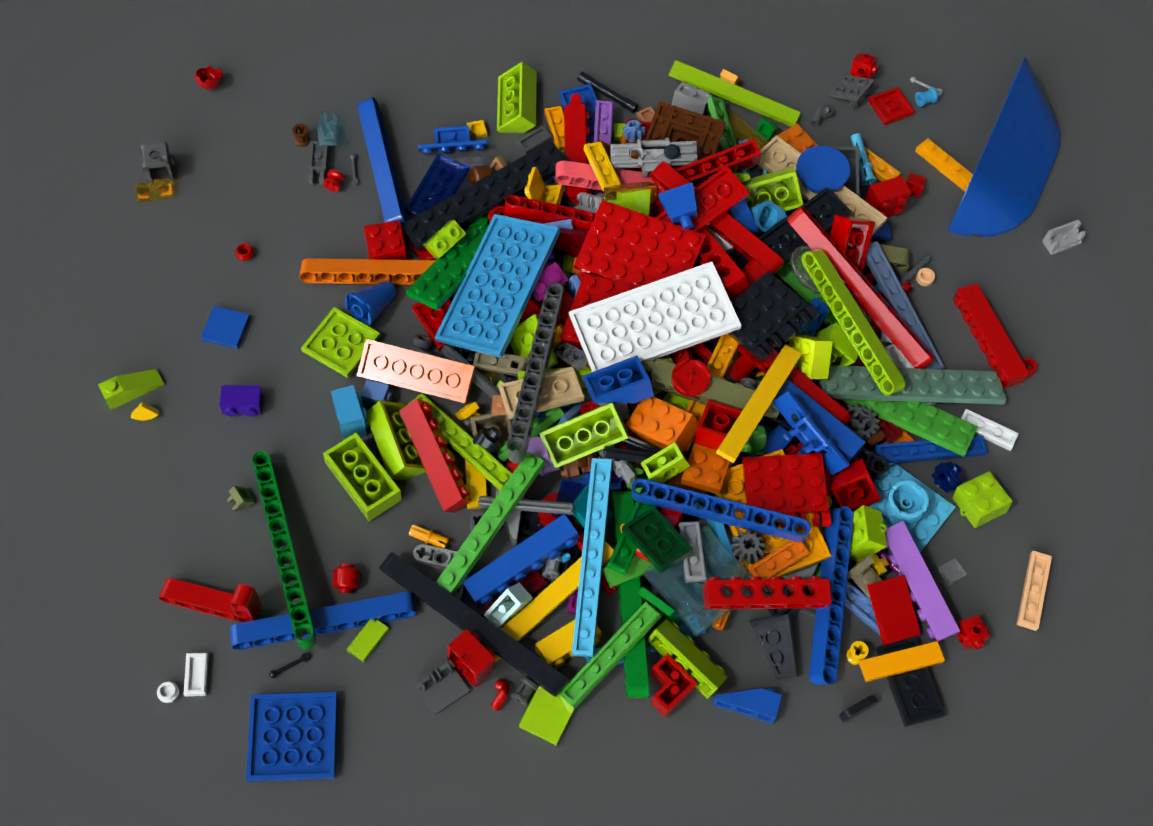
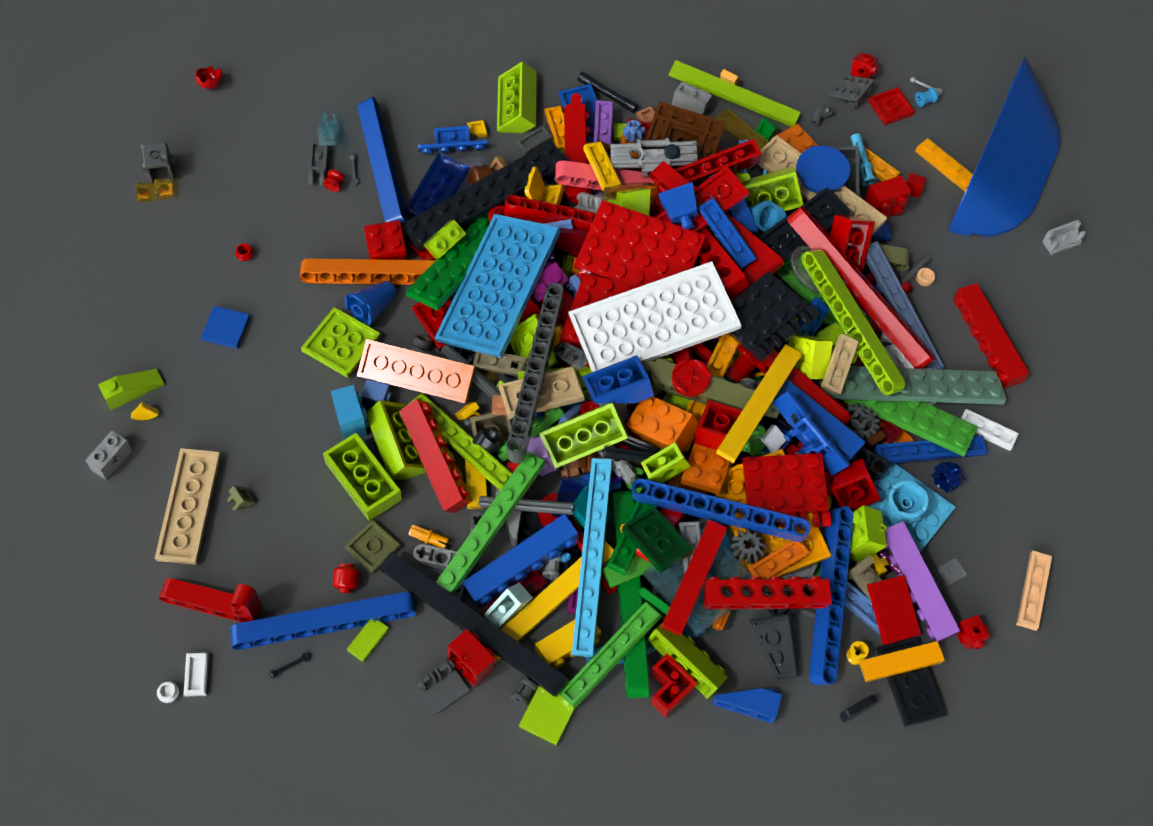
(108, 455): none -> light grey brick
(188, 506): none -> tan plate
(241, 400): dark purple brick -> none
(286, 554): green beam -> none
(292, 737): blue plate -> none
(303, 133): reddish brown bush -> none
(372, 546): none -> olive tile
(501, 696): red arm -> none
(694, 578): none -> red tile
(718, 111): bright green plate -> none
(726, 233): none -> blue tile
(773, 438): none -> white tile
(839, 364): none -> tan plate
(982, 499): lime brick -> none
(1031, 362): red bush -> none

